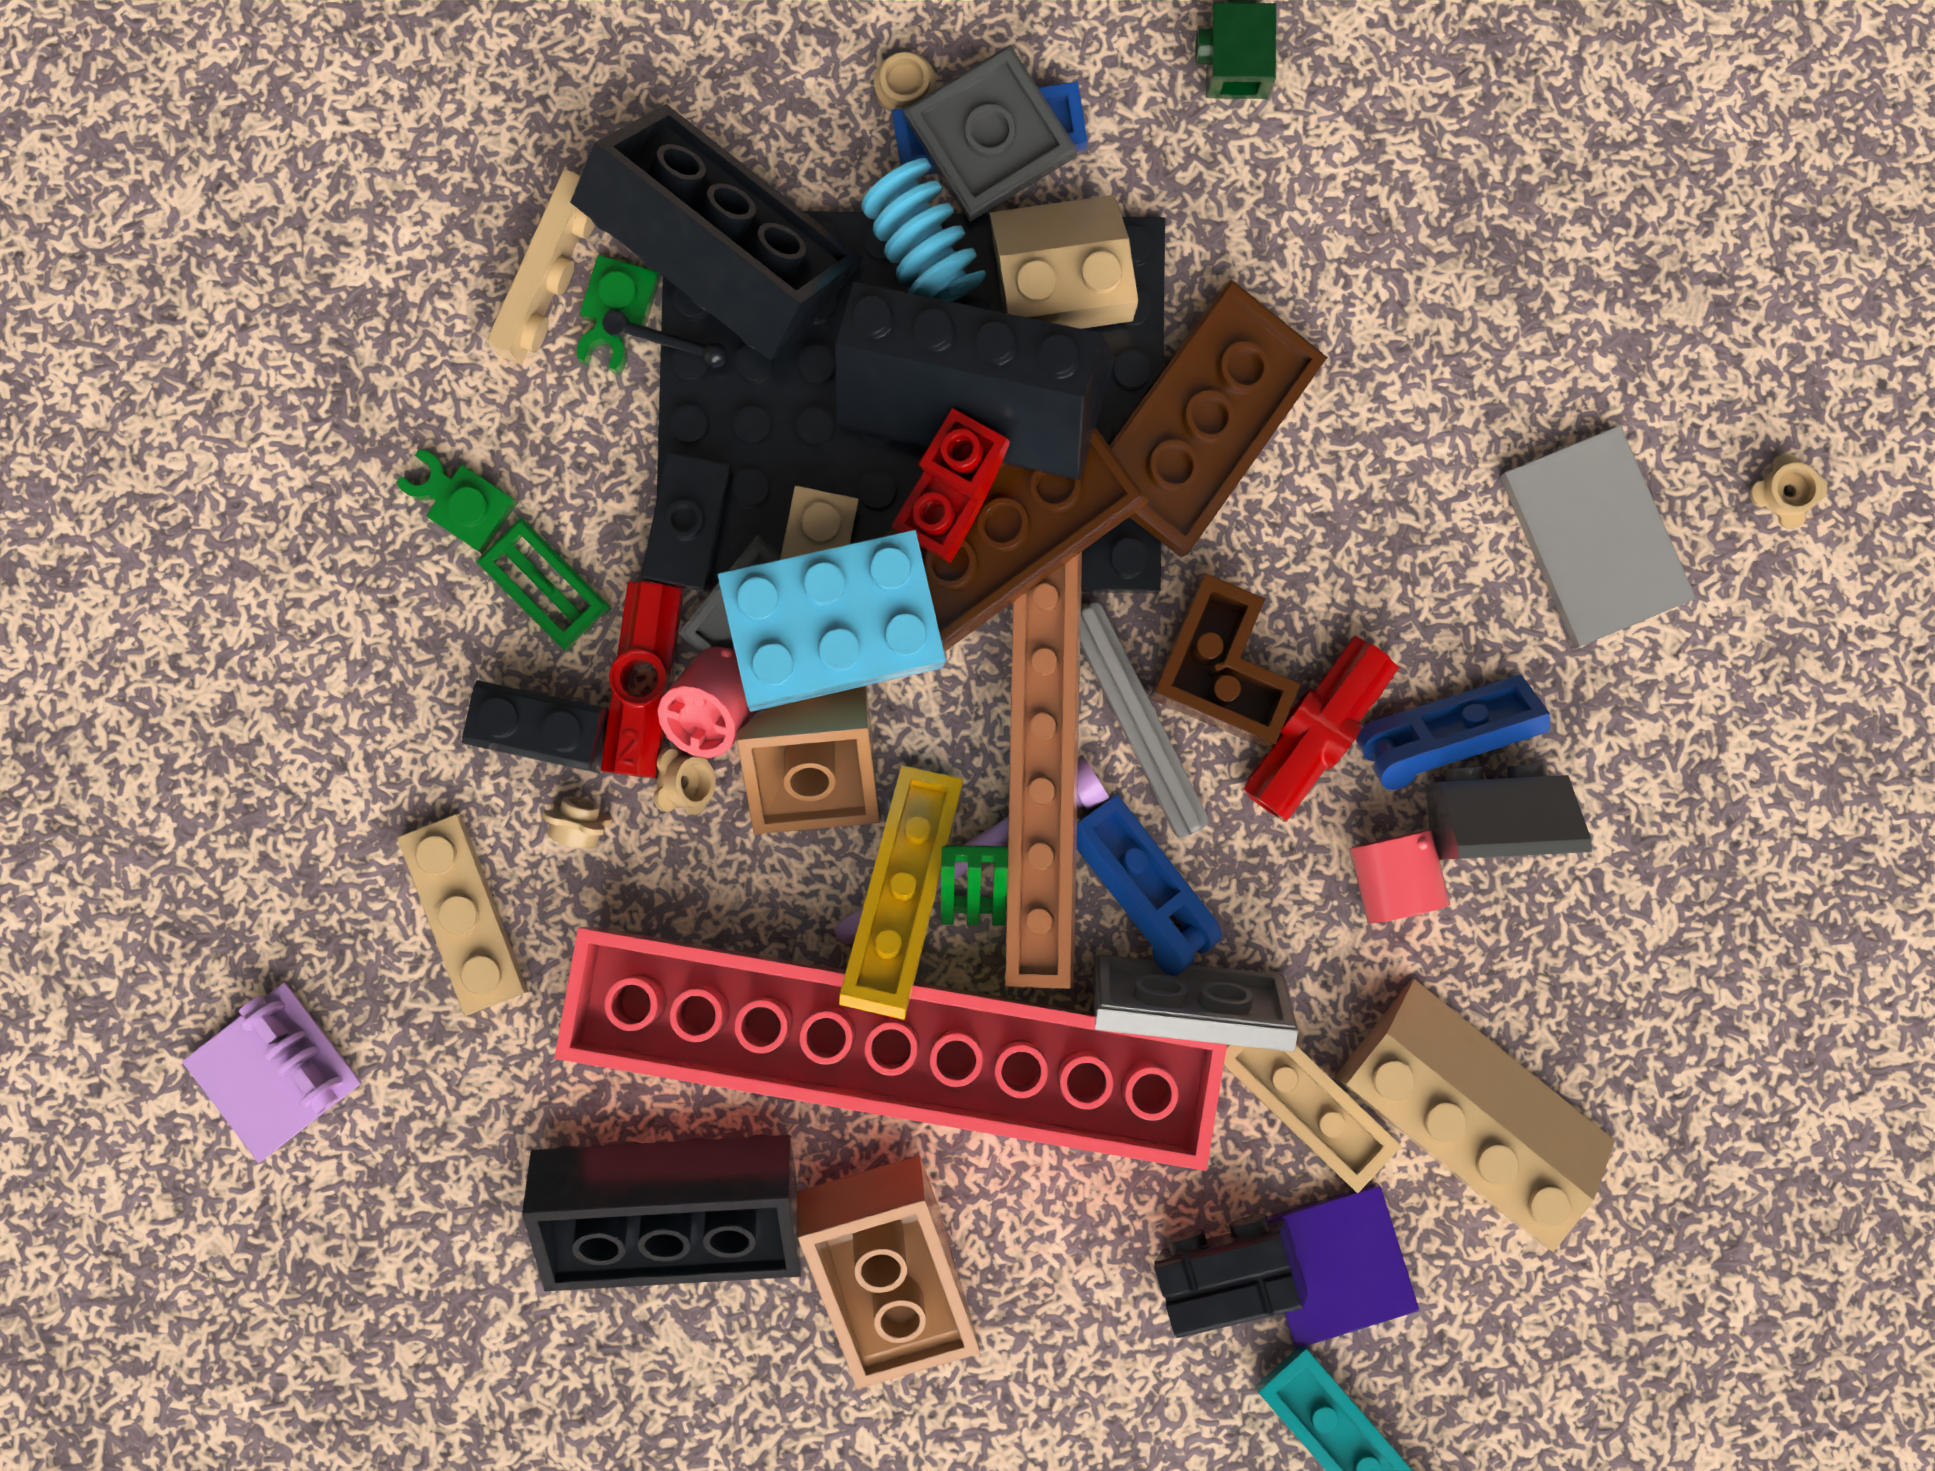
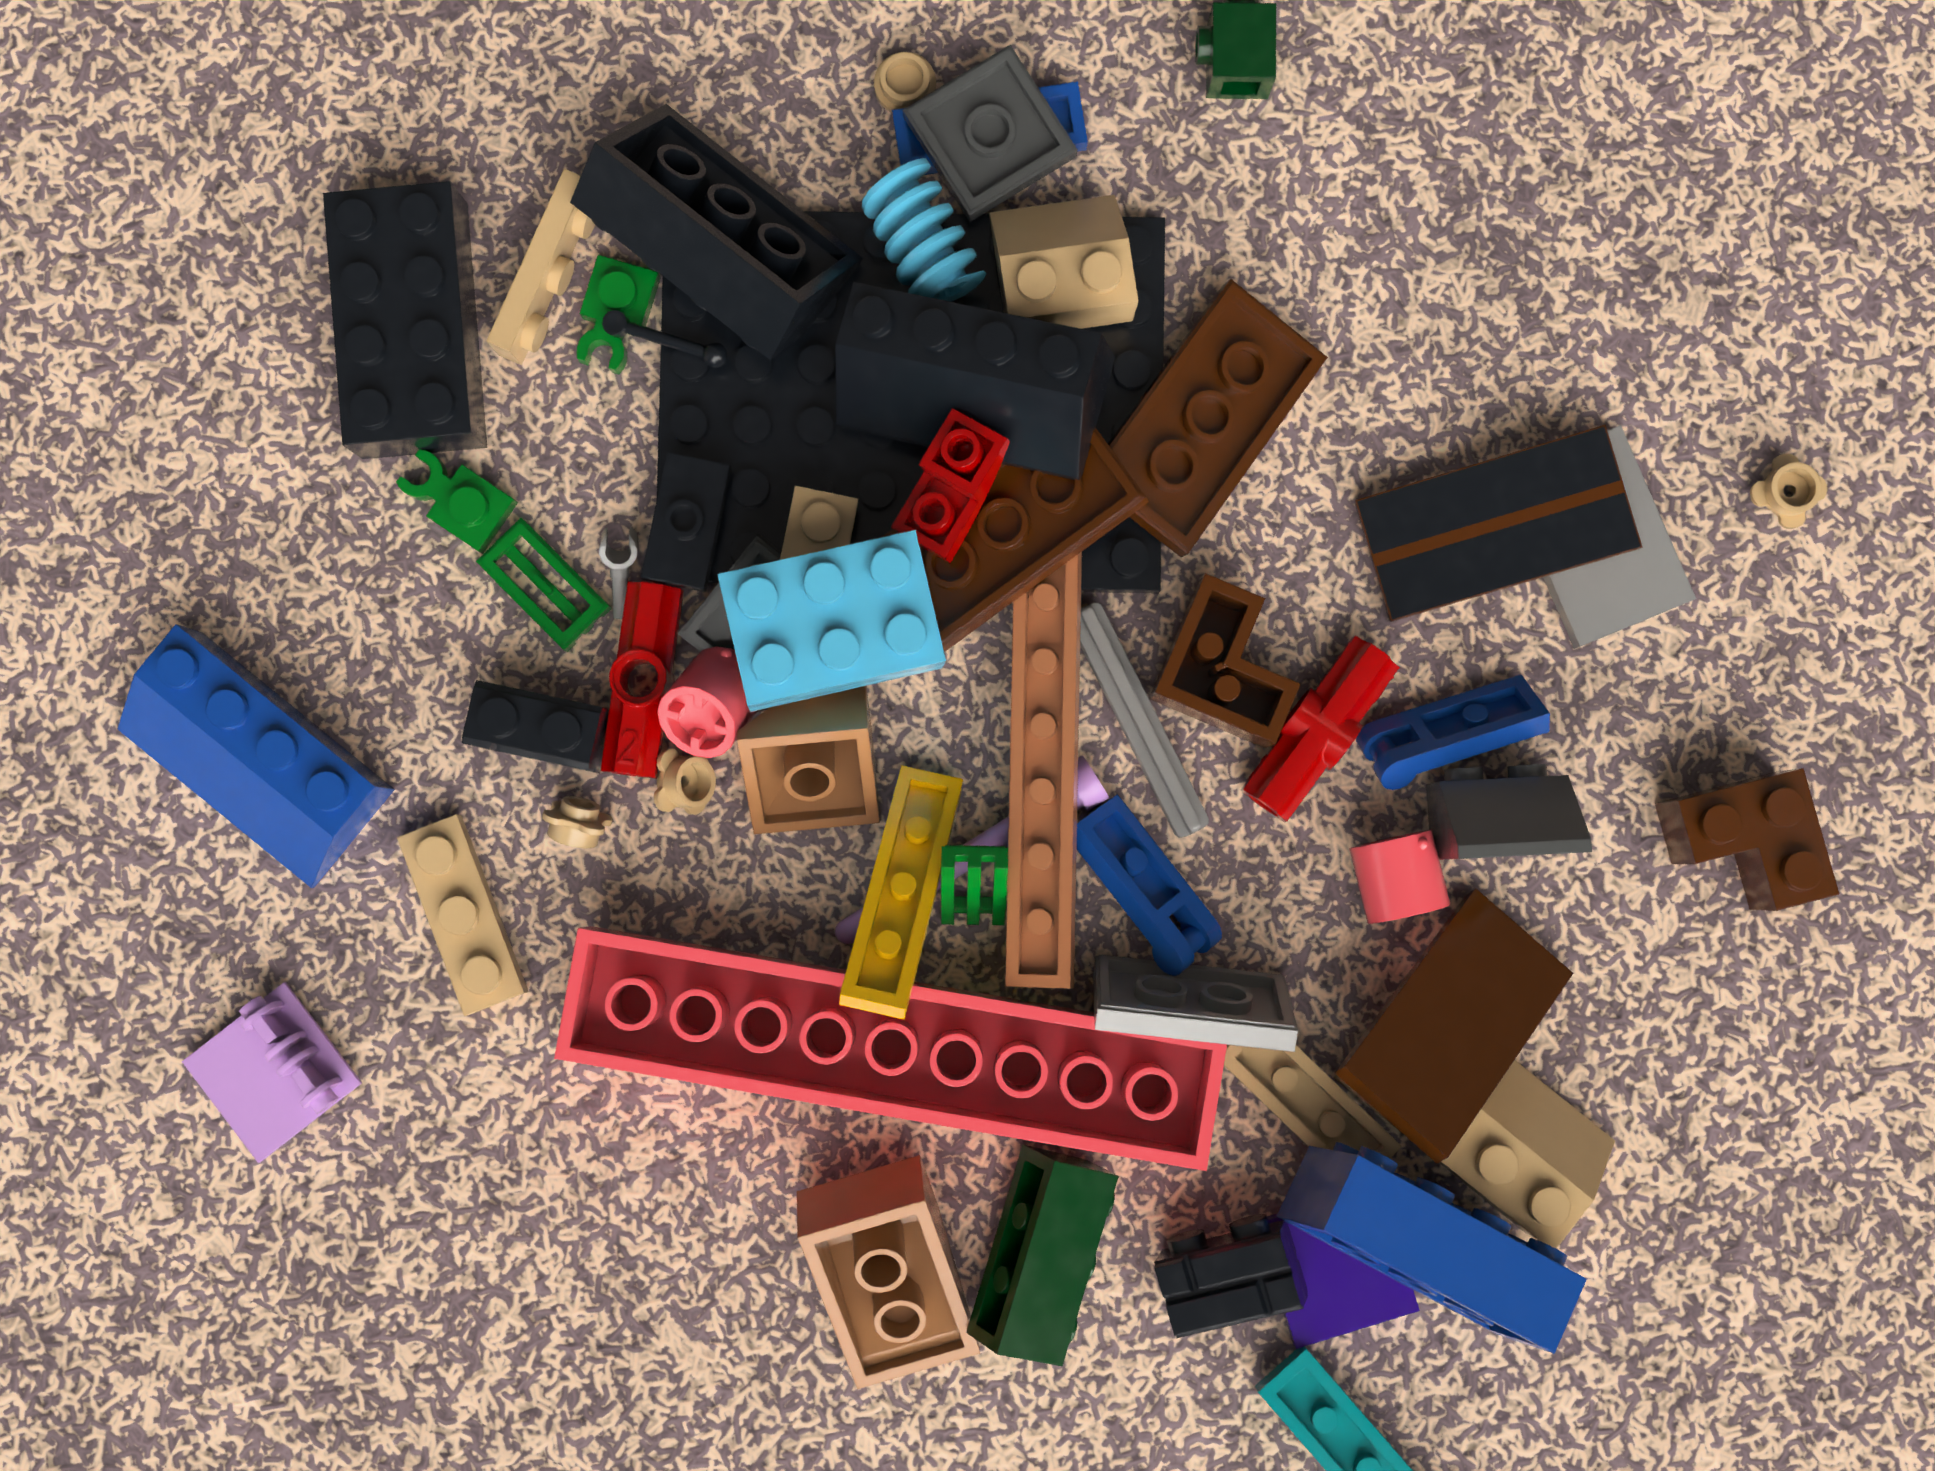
(250, 753): none -> blue slope
(404, 320): none -> black brick
(619, 568): none -> light grey hand
(663, 1212): black slope -> none
(1042, 1256): none -> dark green brick
(1432, 1244): none -> blue brick
(1454, 1025): none -> reddish brown tile
(1498, 523): none -> black tile
(1766, 826): none -> reddish brown brick

